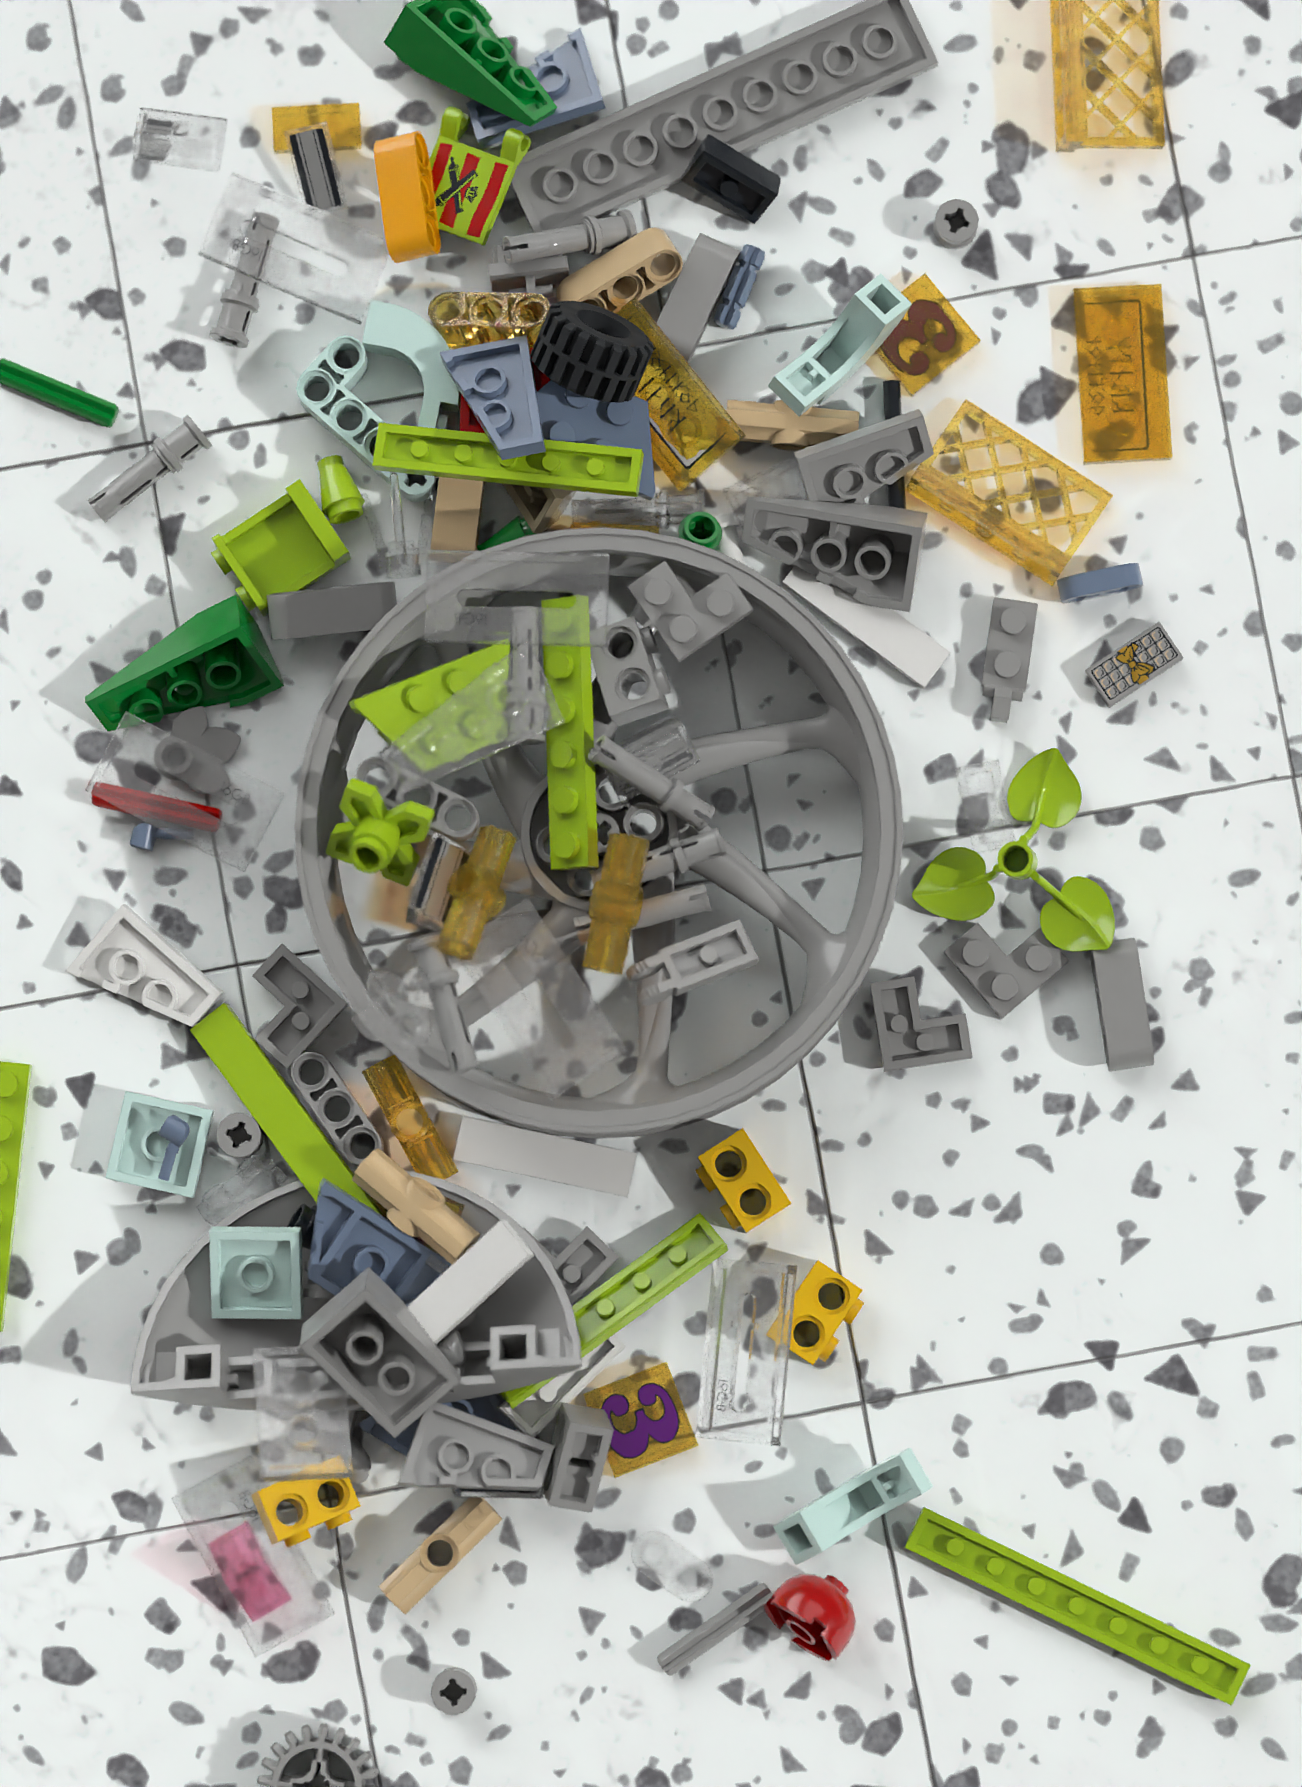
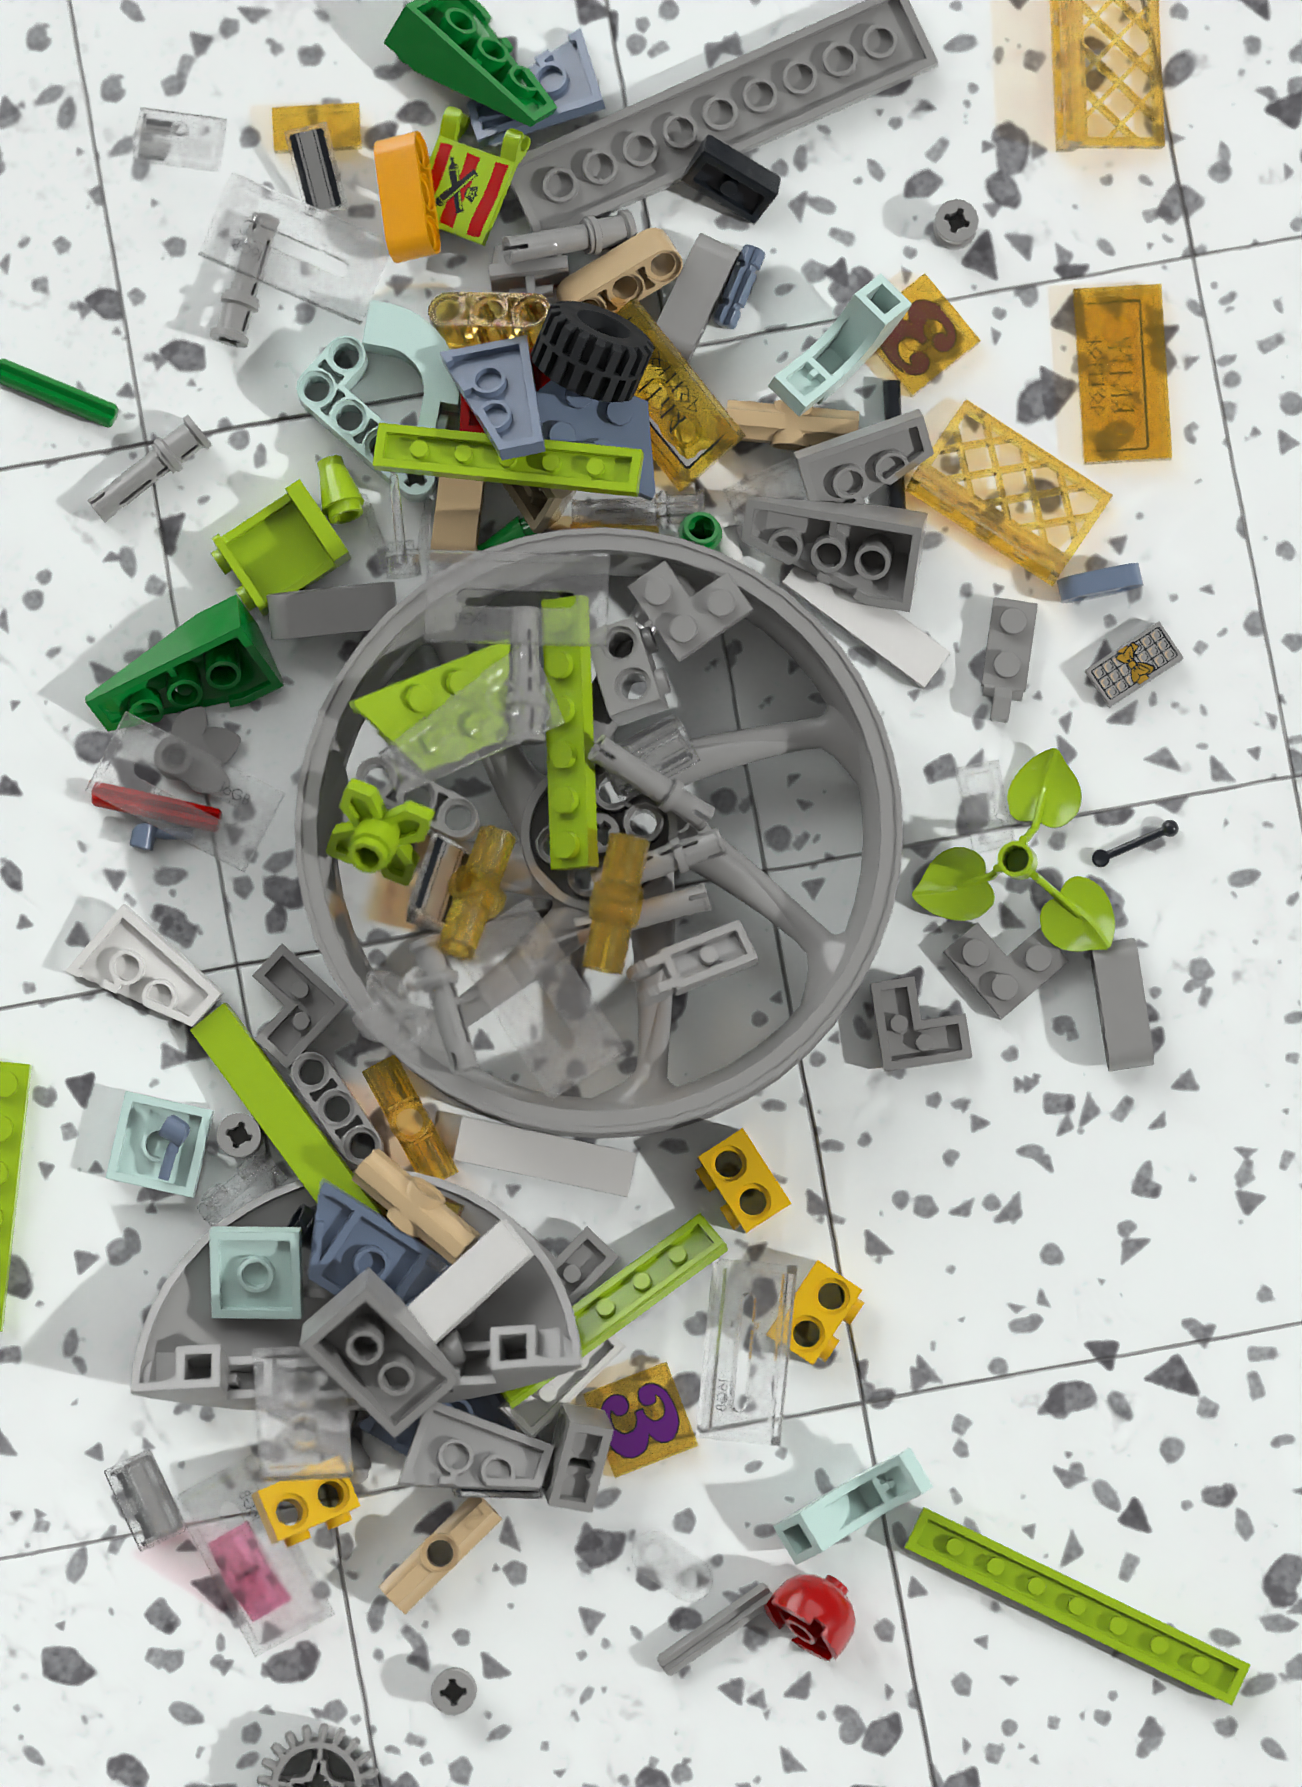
(145, 1500): none -> clear slope
(1101, 857): none -> black hinge

